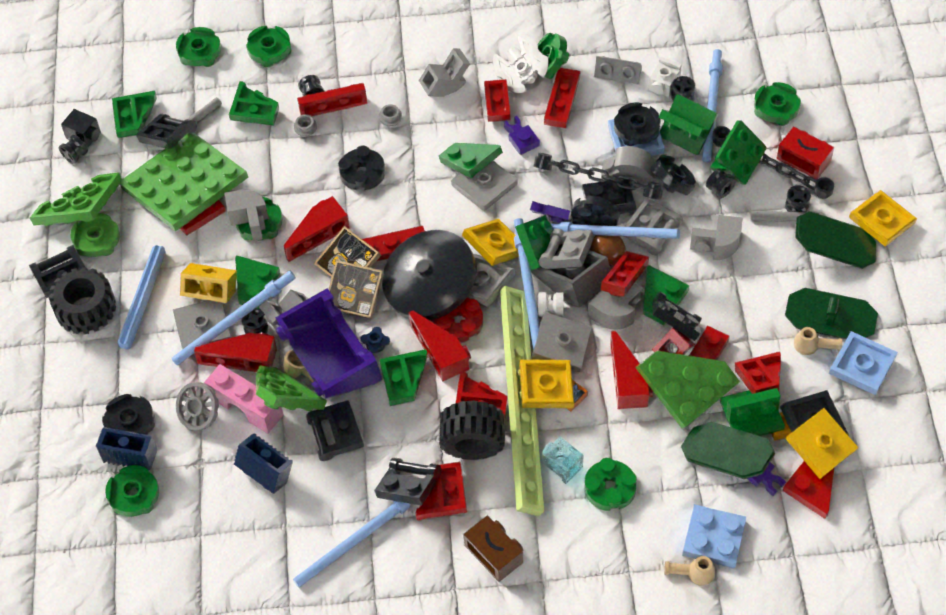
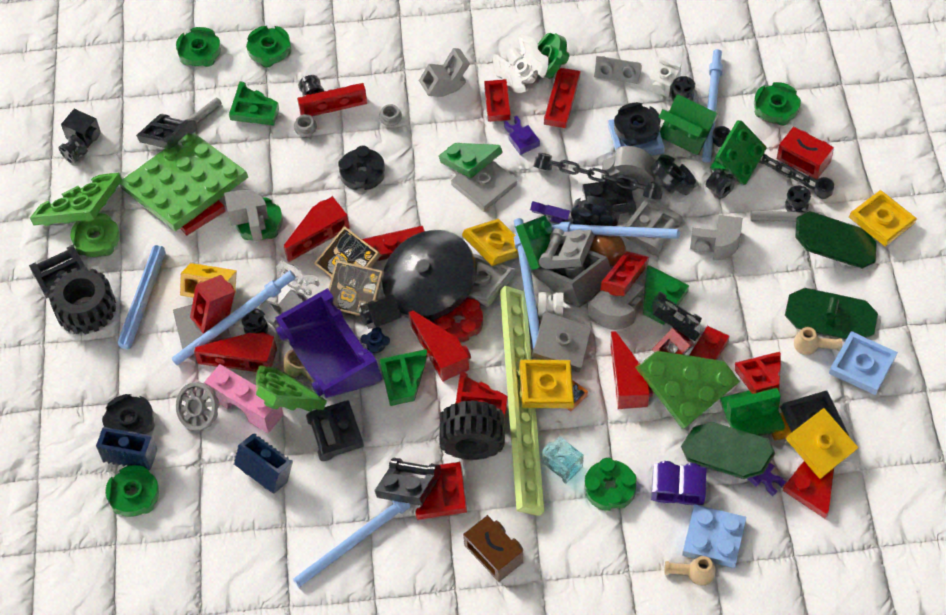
(132, 112): green wing -> none
(211, 302): none -> red brick
(253, 277): green wing -> none
(301, 282): none -> clear plate
(380, 311): none -> black brick
(678, 483): none -> dark purple brick

